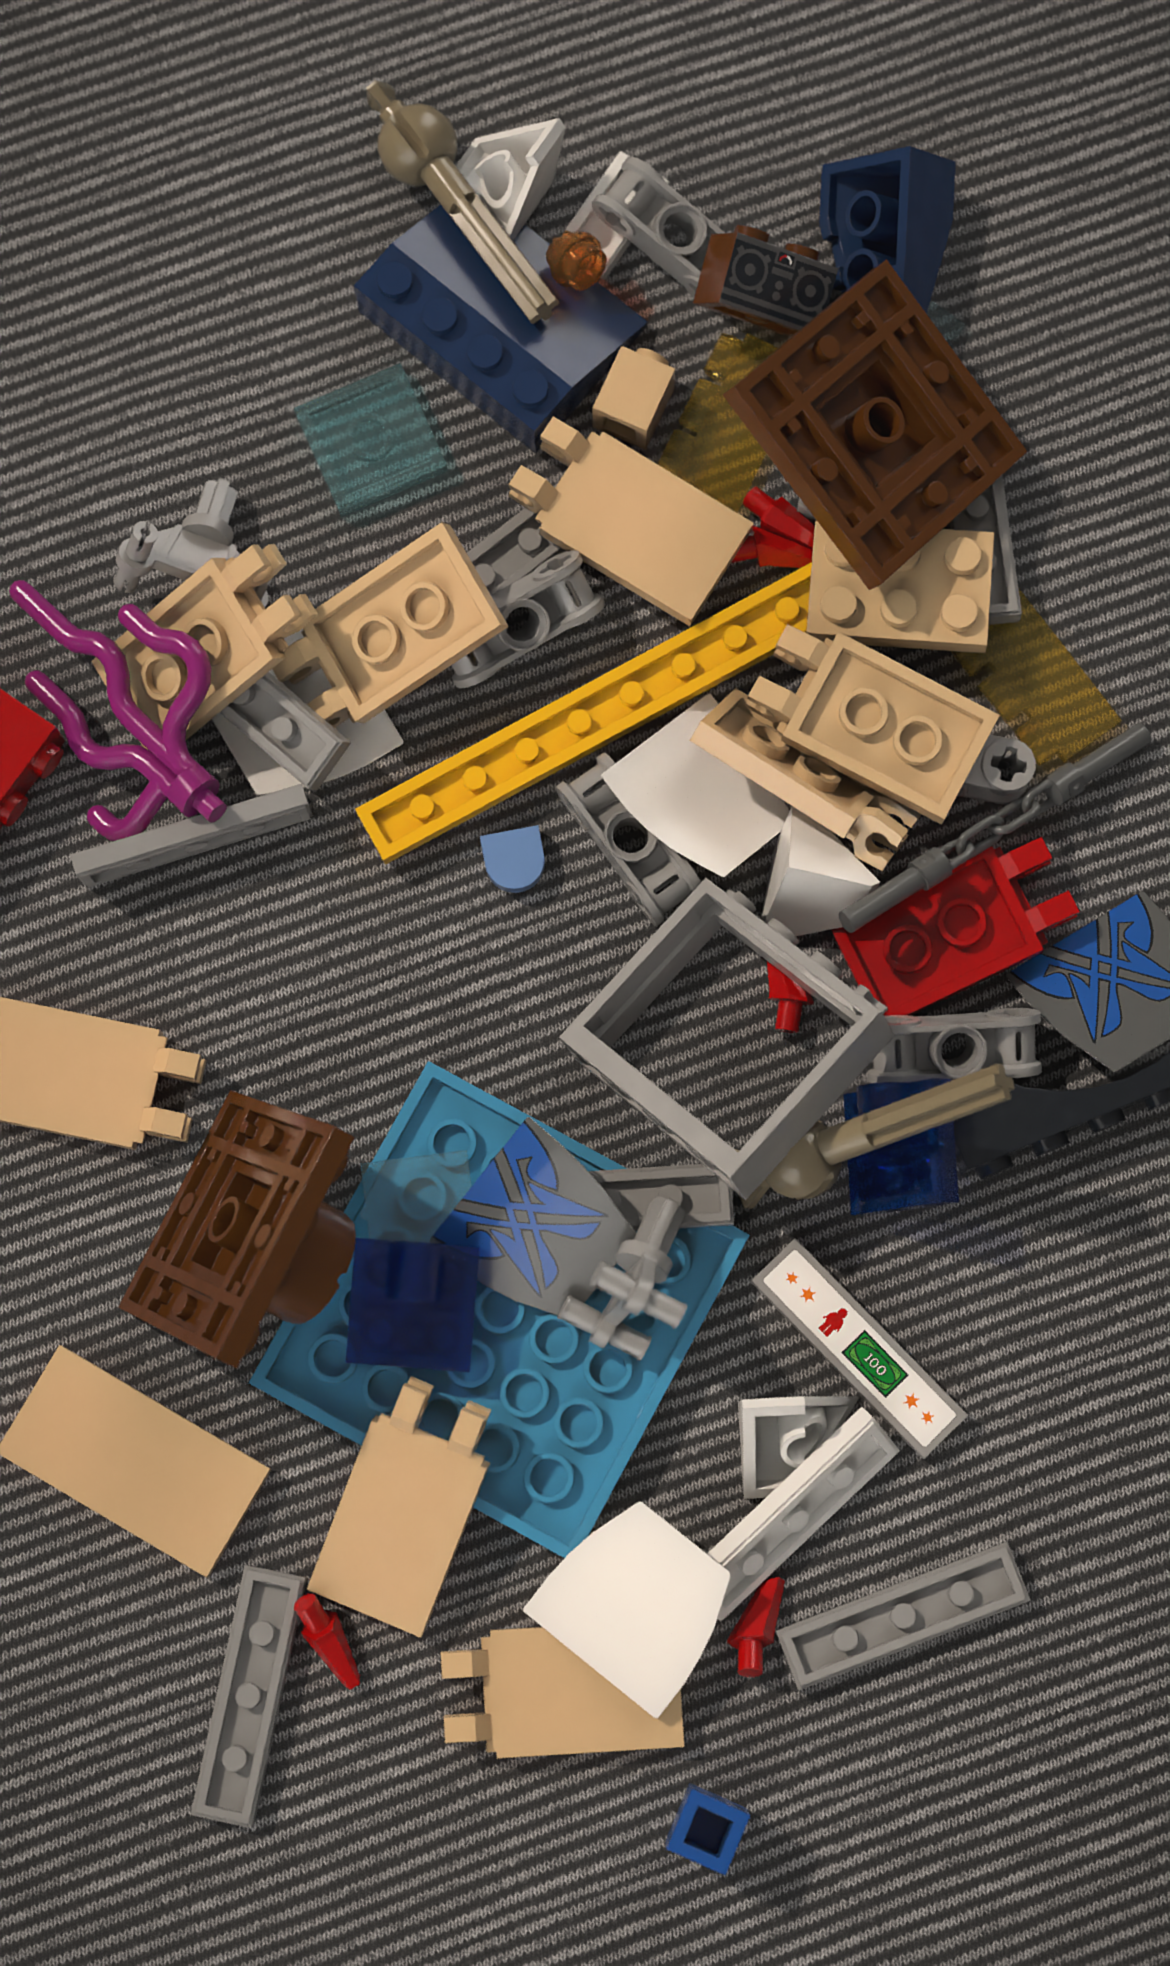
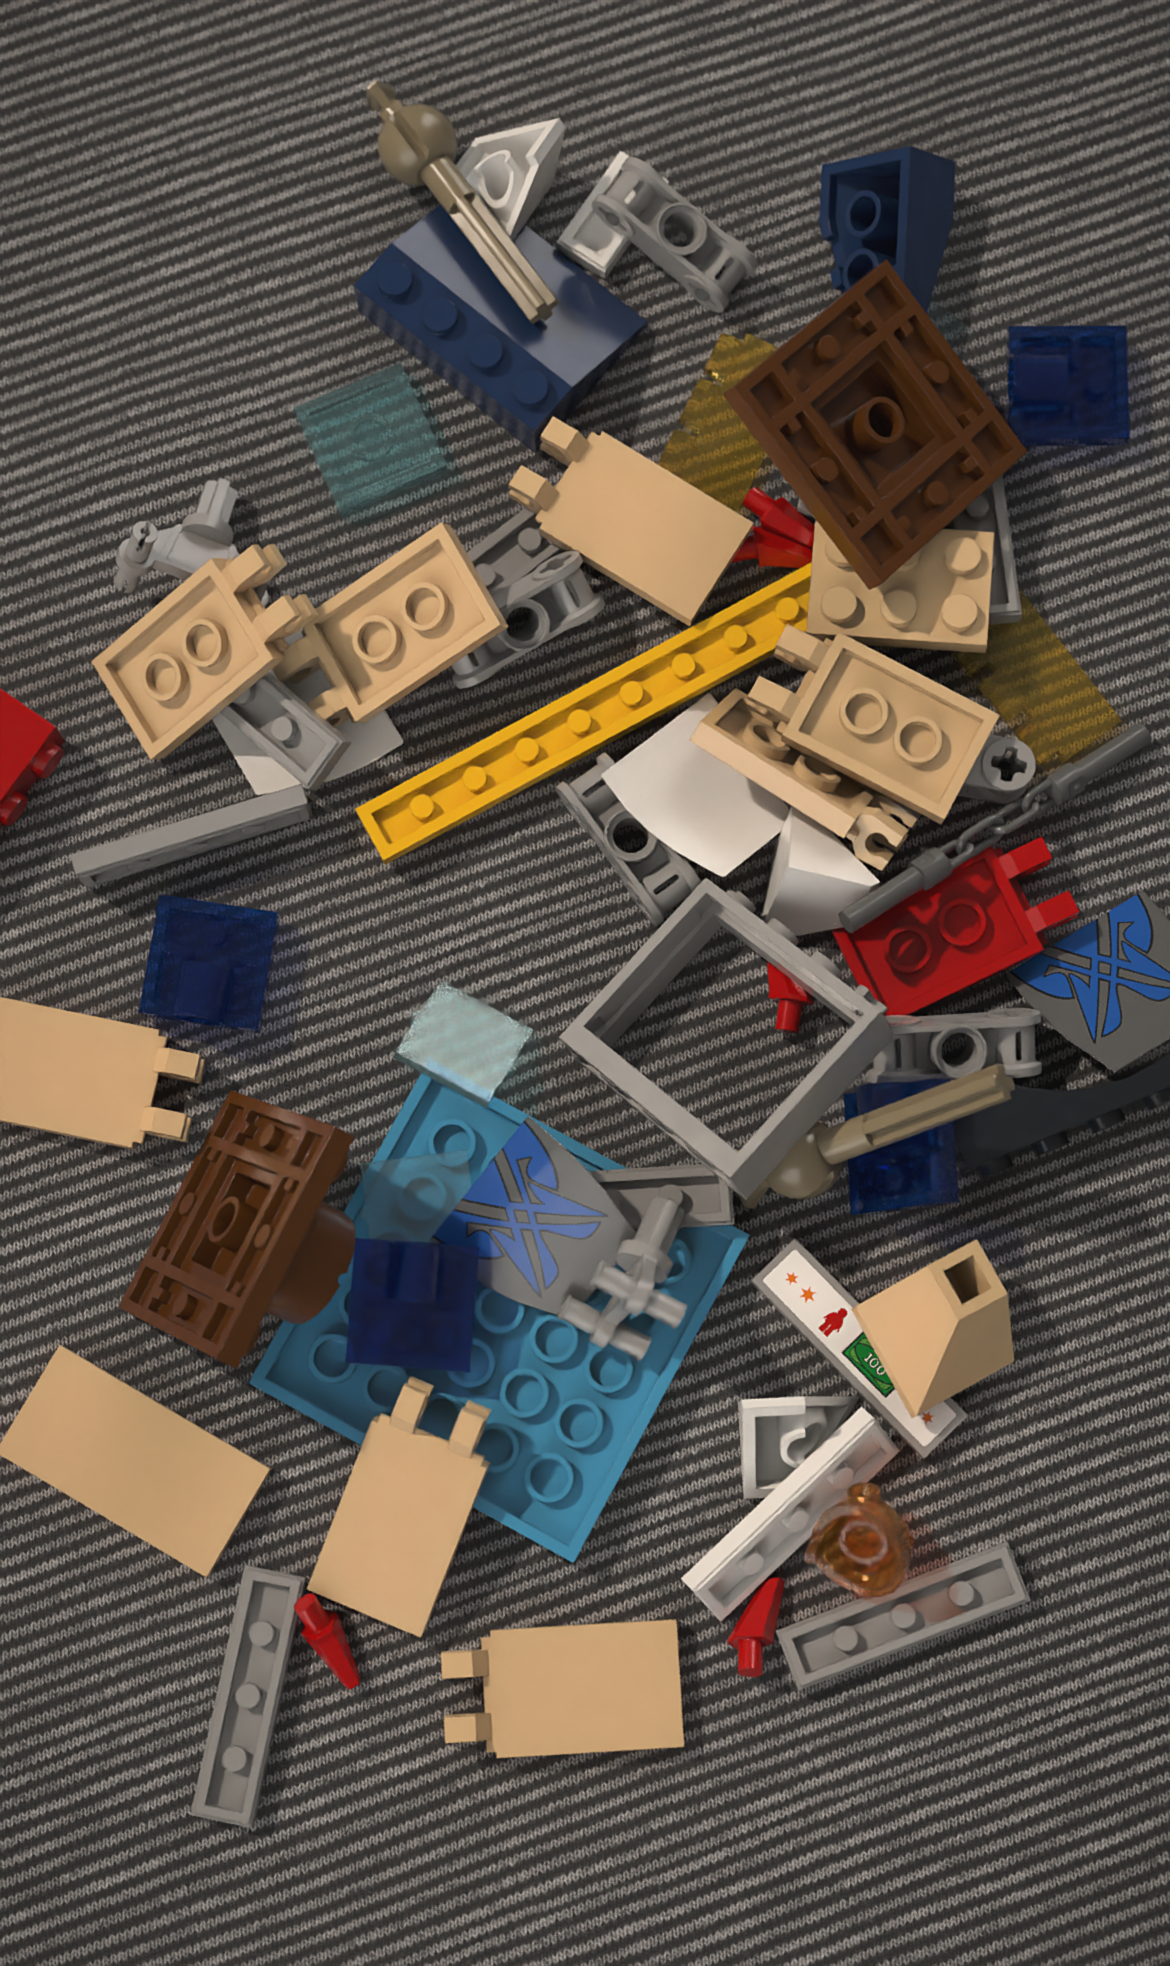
(166, 760): magenta plant -> none
(209, 964): none -> clear blue plate
(463, 1044): none -> clear light blue piece
(514, 858): medium blue tile -> none
(576, 259): clear orange plate -> none
(634, 396): tan brick -> none
(635, 1605): white sticker -> none
(707, 1829): blue brick -> none
(764, 282): brick -> none
(861, 1539): none -> clear orange helmet
(940, 1328): none -> tan slope
(1068, 385): none -> clear blue plate

